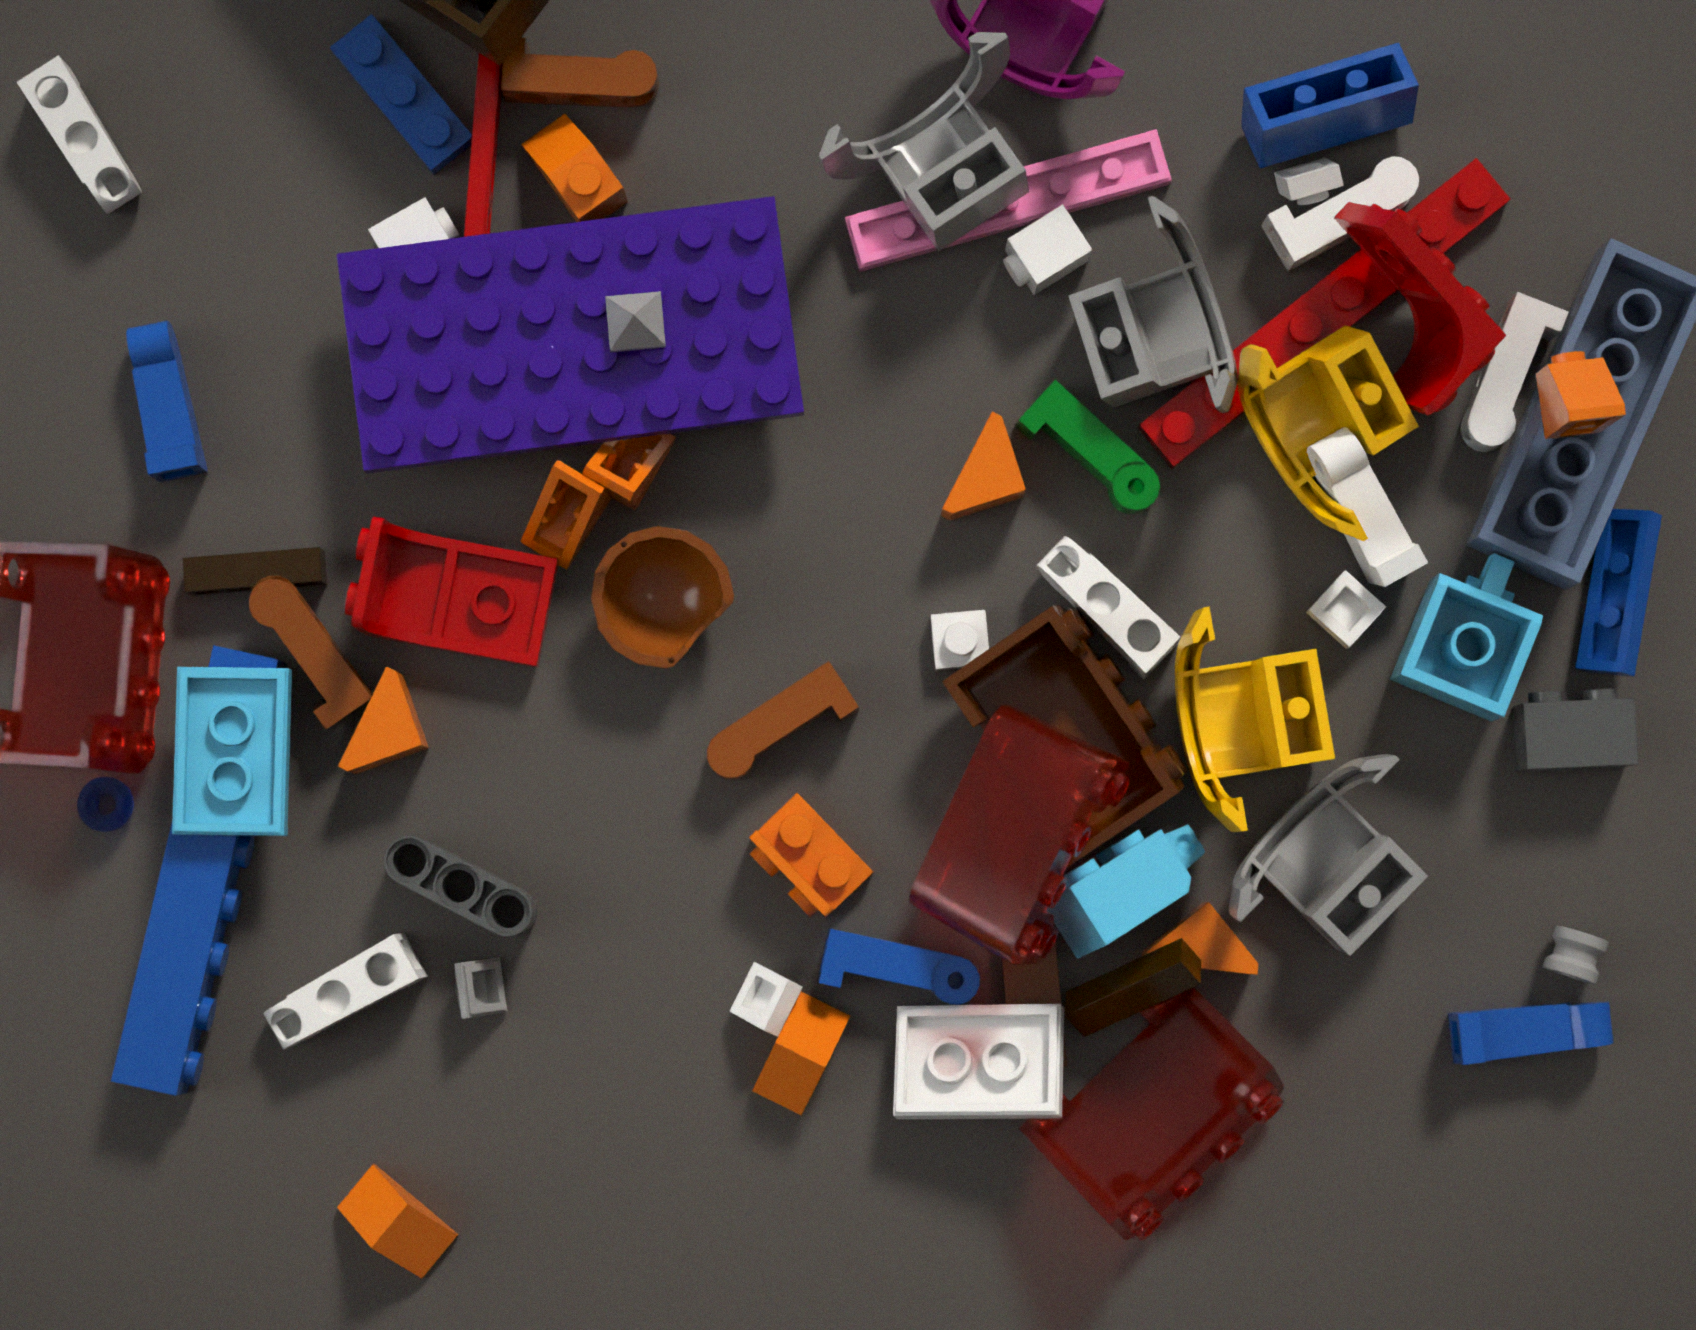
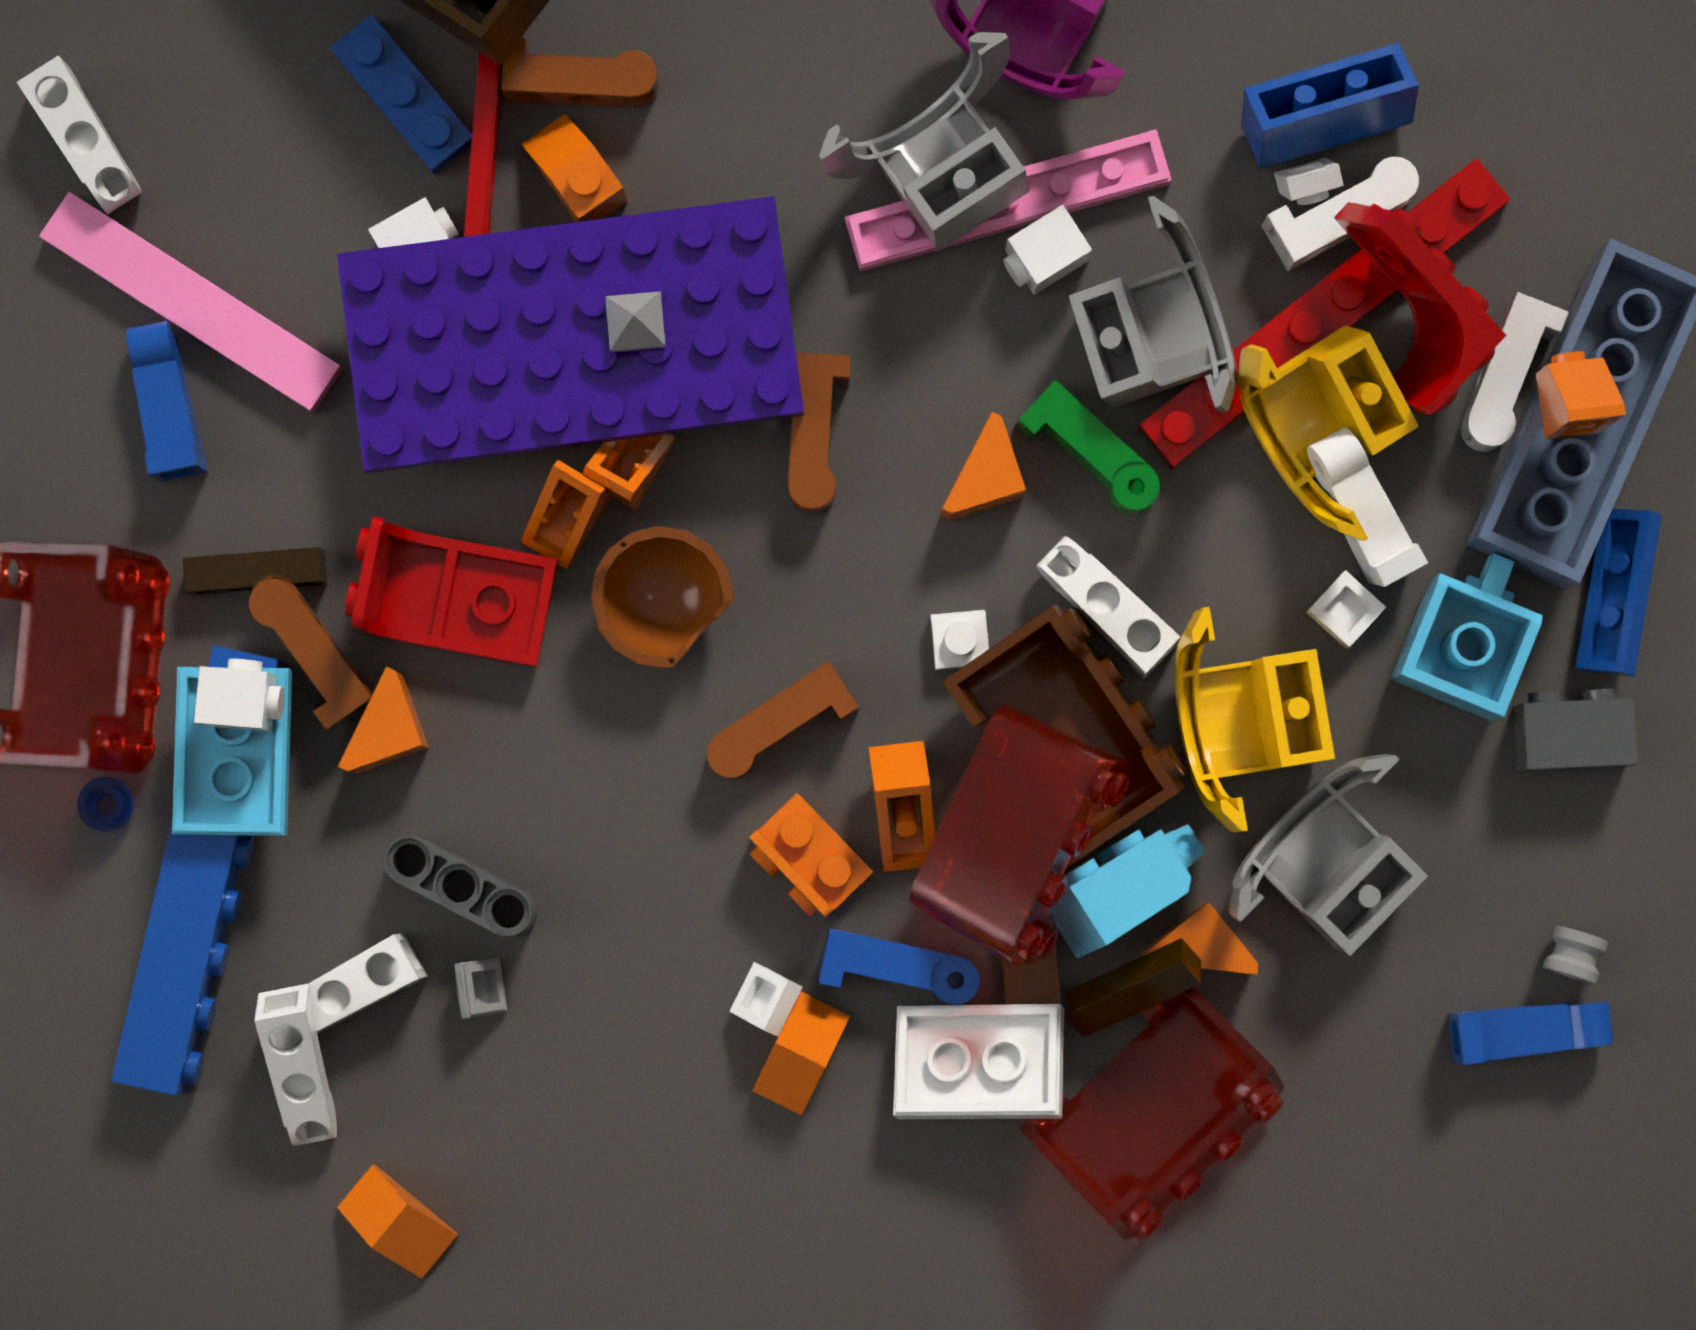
(191, 302): none -> bright pink tile
(238, 697): none -> white brick
(296, 1063): none -> white leg
(809, 478): none -> dark orange leg
(902, 804): none -> orange slope

